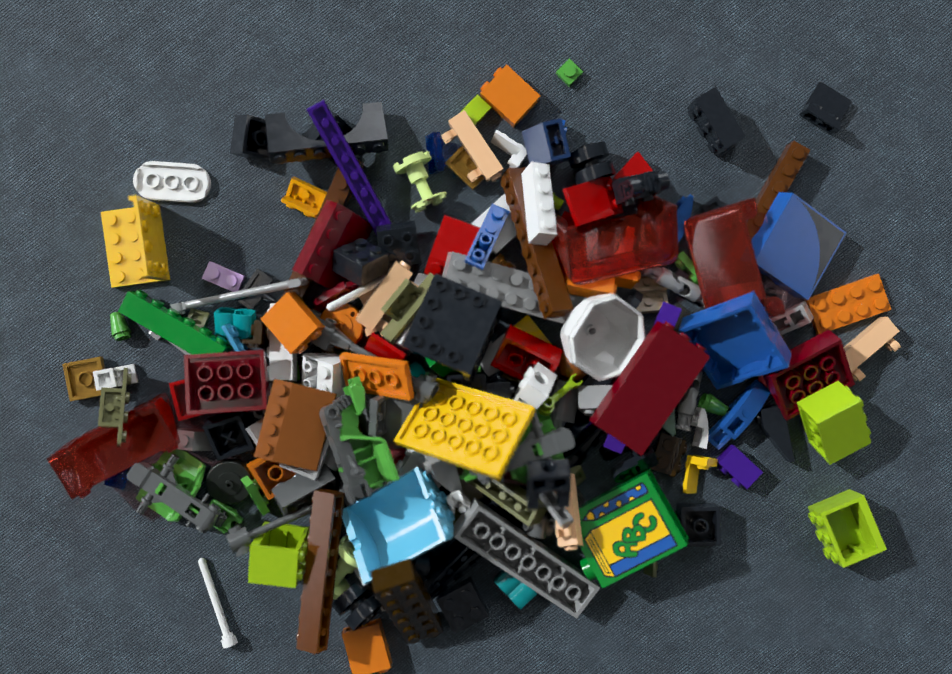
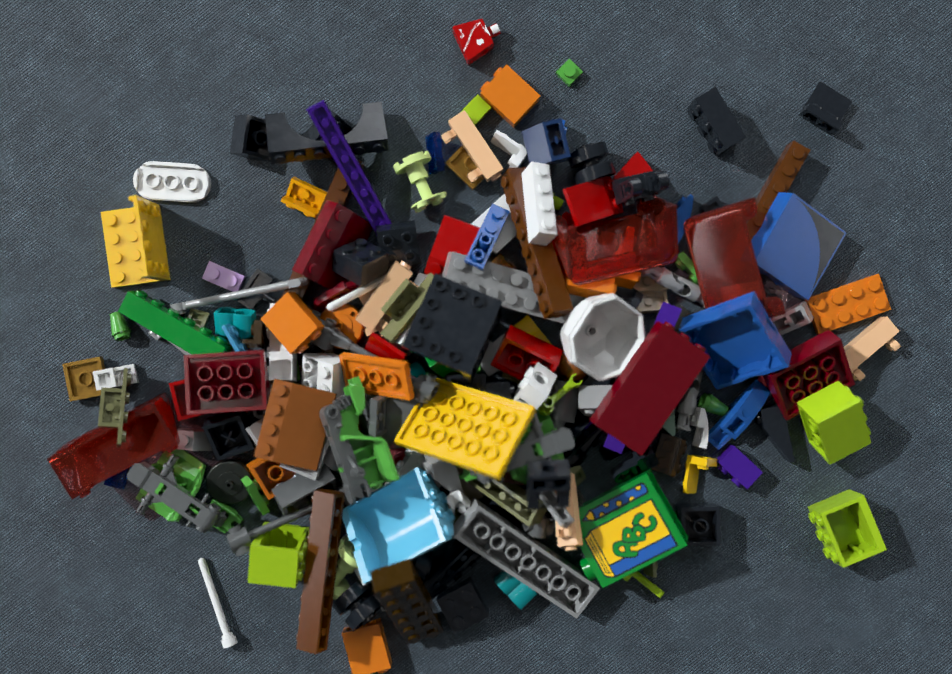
(475, 39): none -> red torso
(647, 583): none -> lime brick

